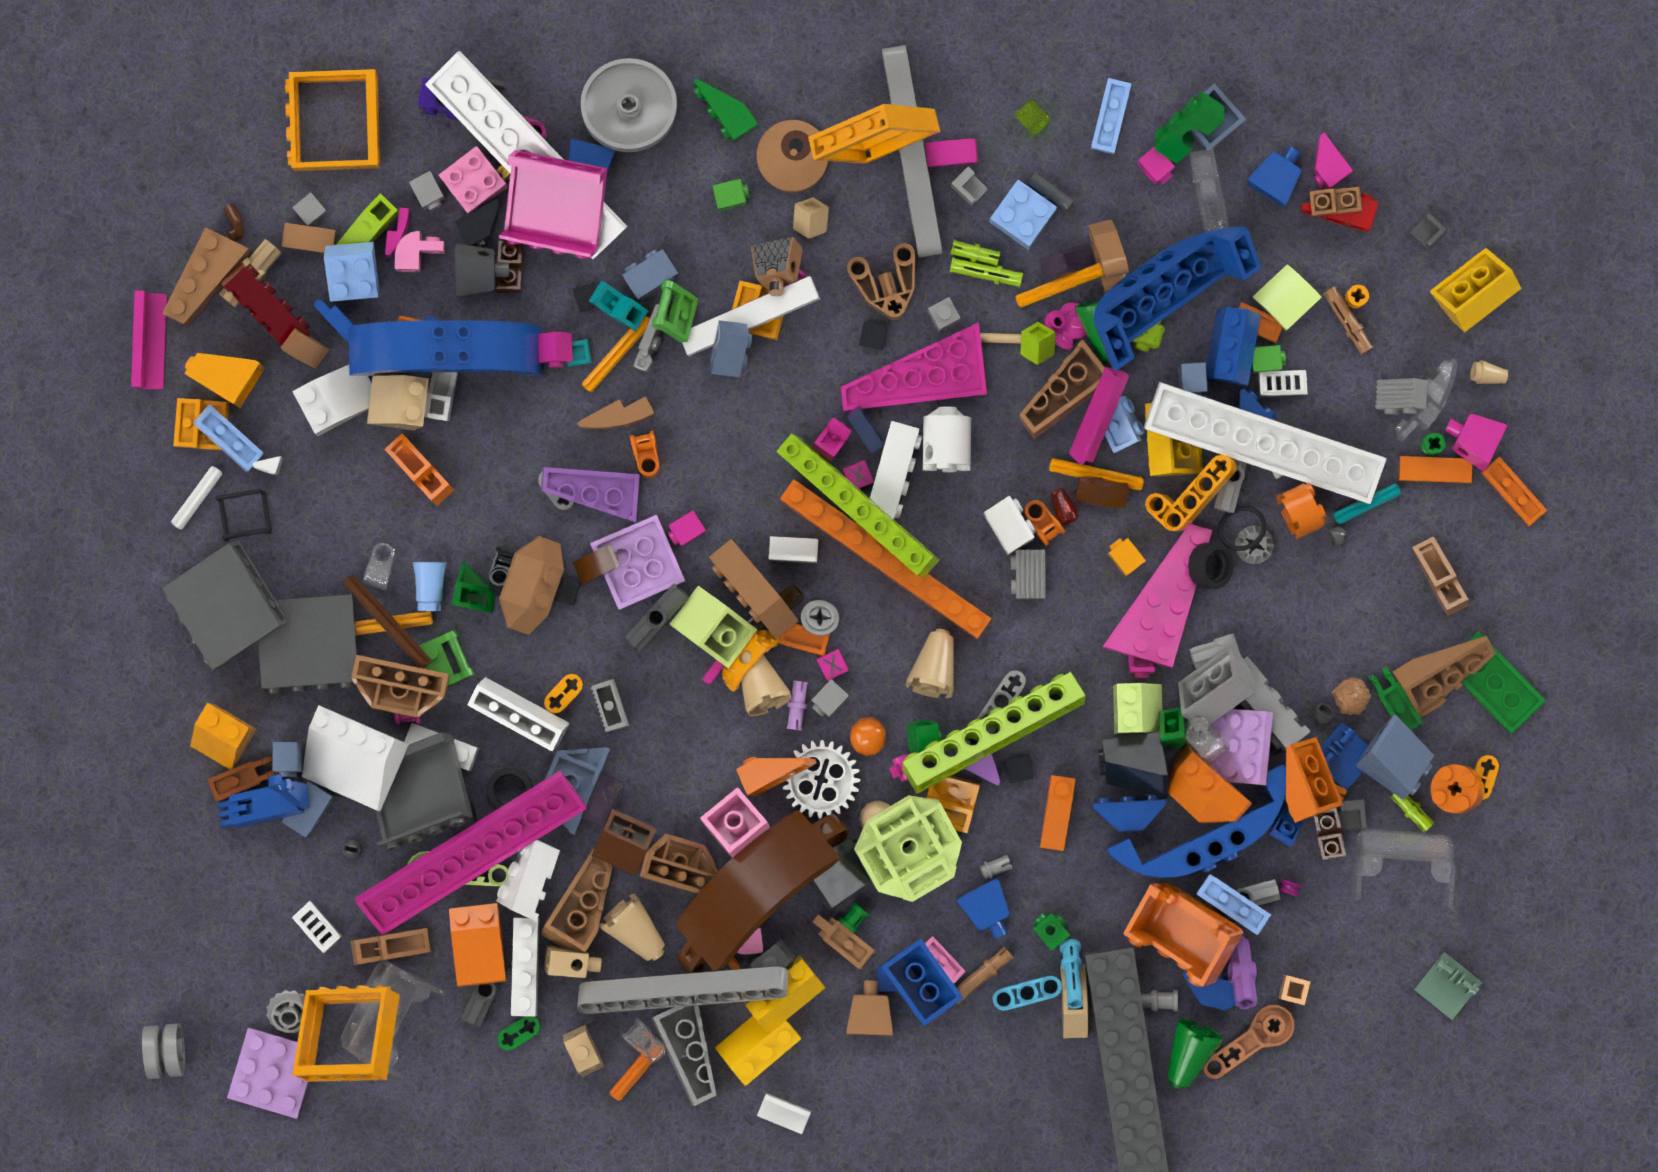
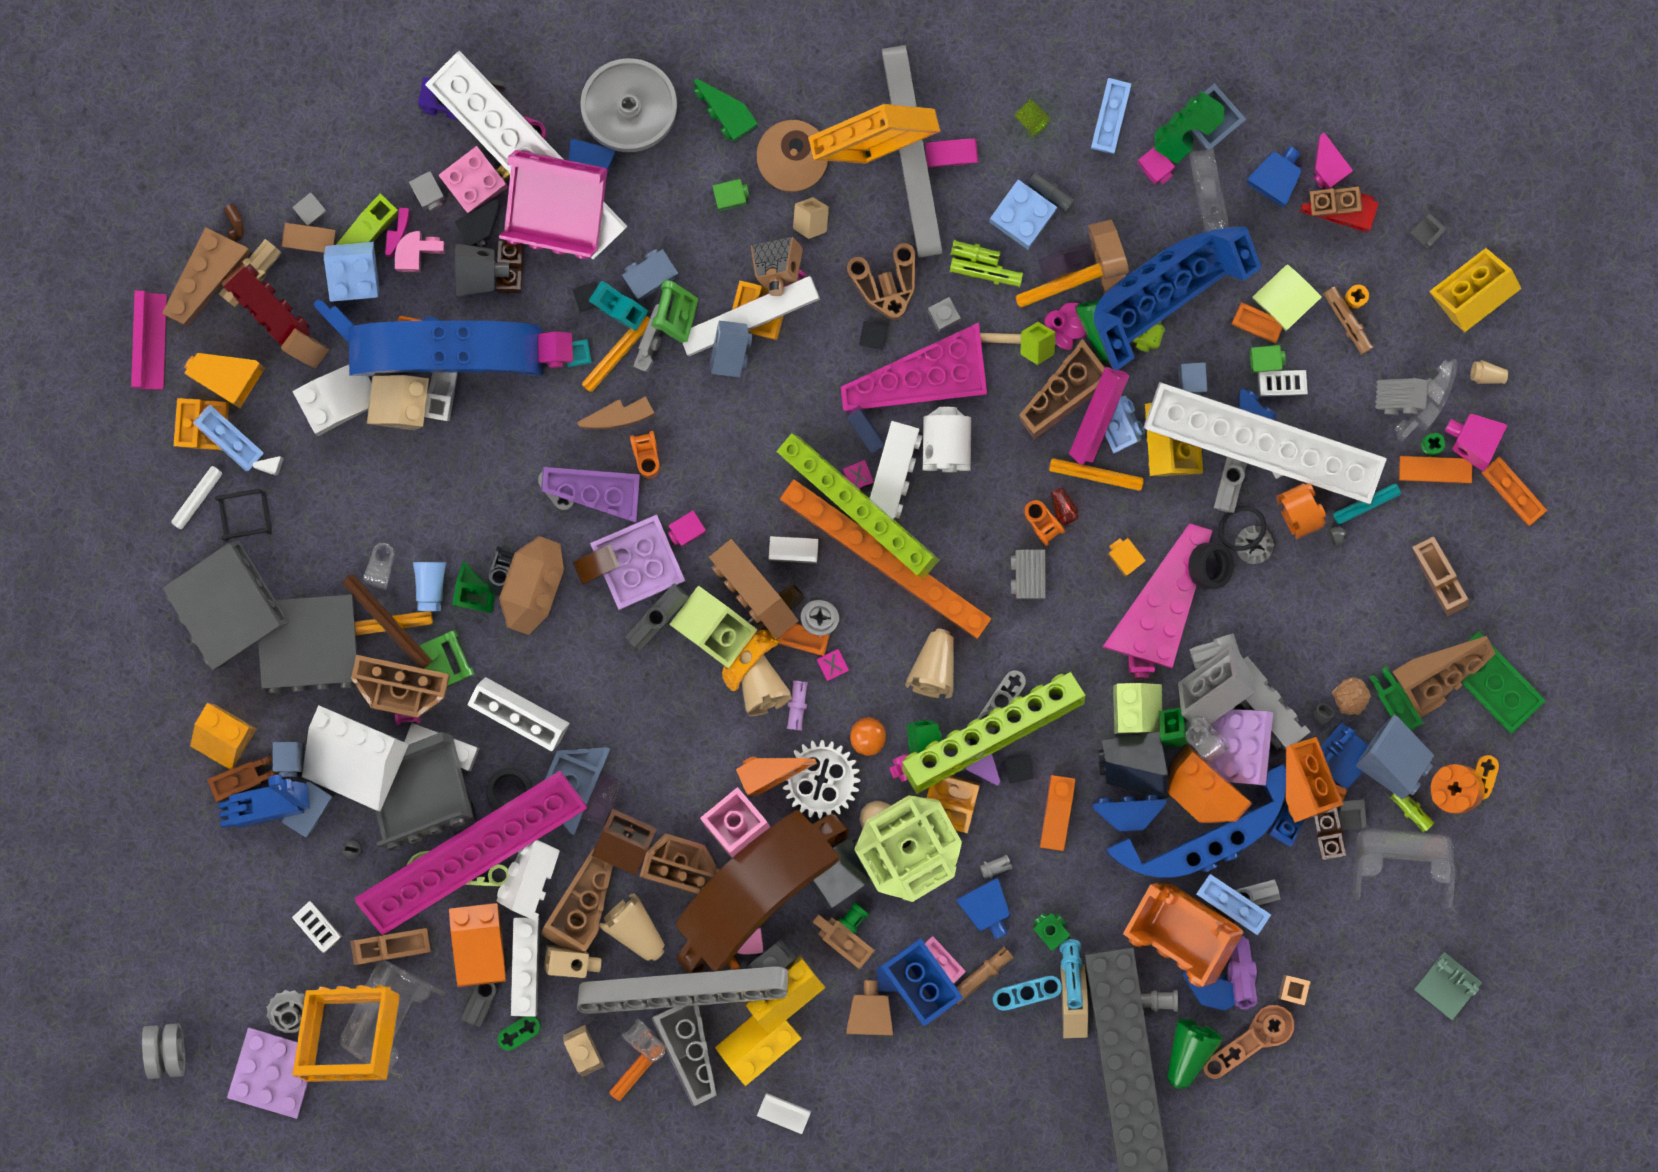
(293, 112): light orange window -> none
(419, 469): orange slope -> none
(567, 591): black tile -> none
(568, 698): light orange beam -> none
(610, 705): light grey brick -> none
(713, 672): dark pink tile -> none
(829, 699): light grey brick -> none
(832, 439): dark pink bracket -> none
(969, 186): light grey panel -> none
(1009, 524): white slope -> none
(1096, 492): reddish brown slope -> none
(1195, 489): light orange beam -> none
(1232, 346): blue slope -> none
(1289, 887): magenta bush -> none

